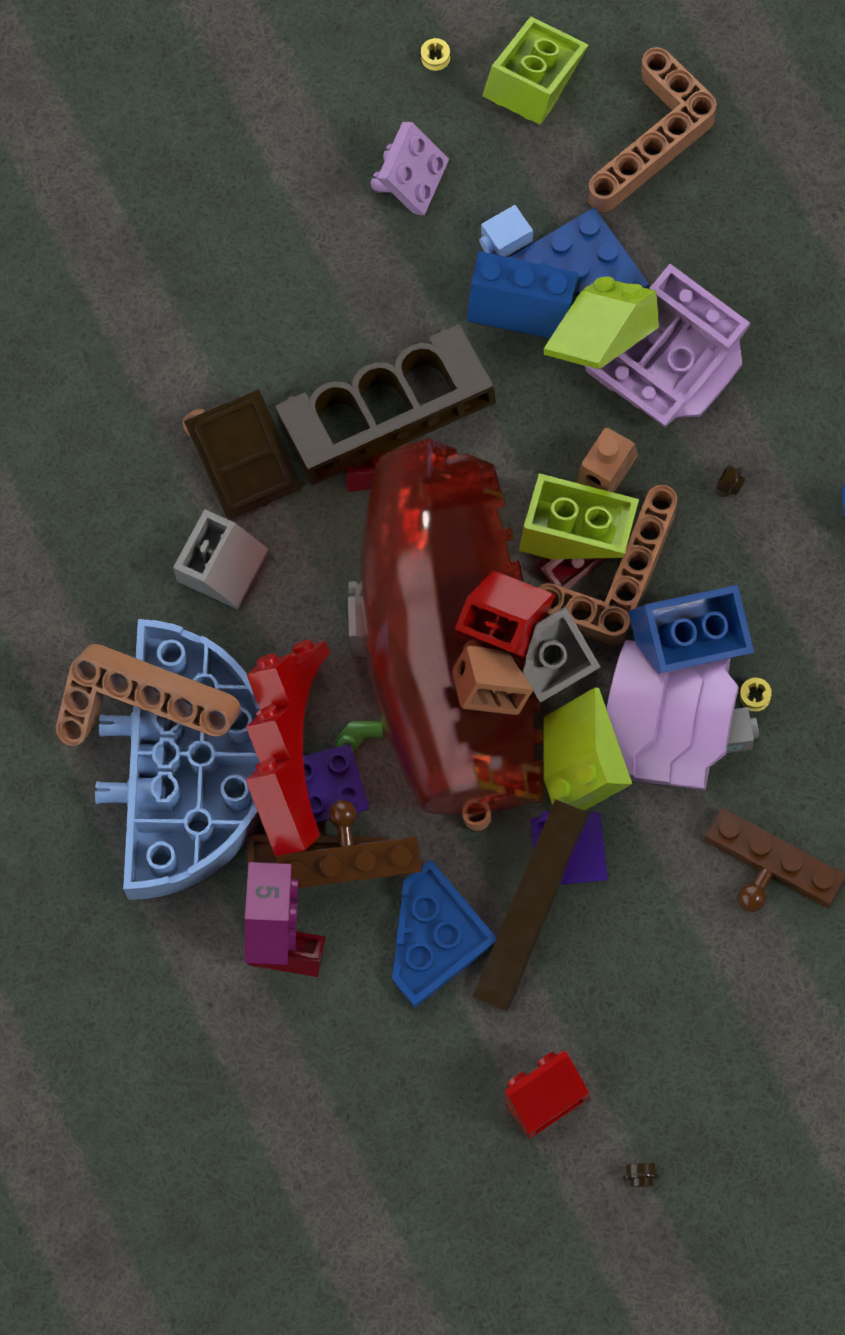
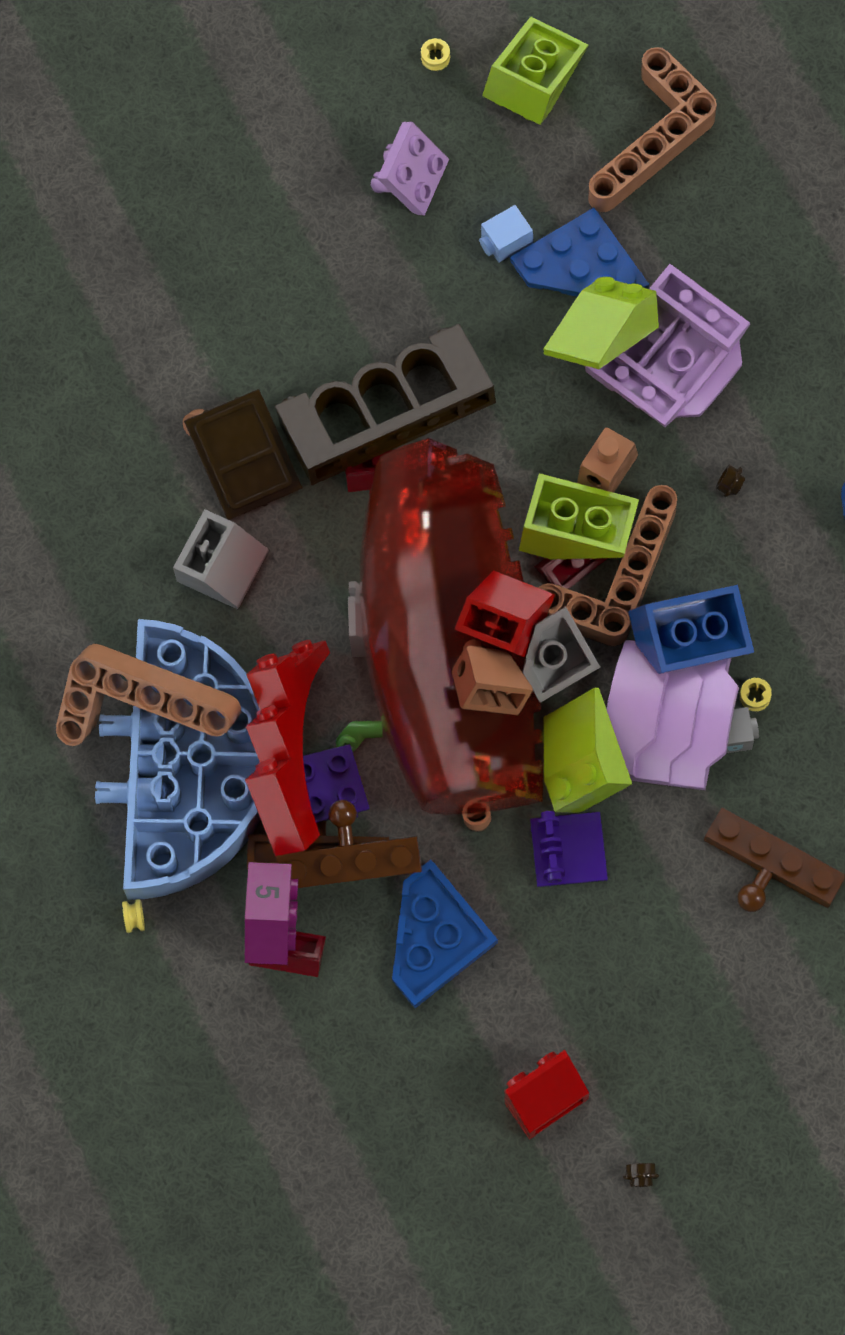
(133, 915): none -> light yellow bush
(520, 294): blue slope -> none
(531, 905): dark brown tile -> none

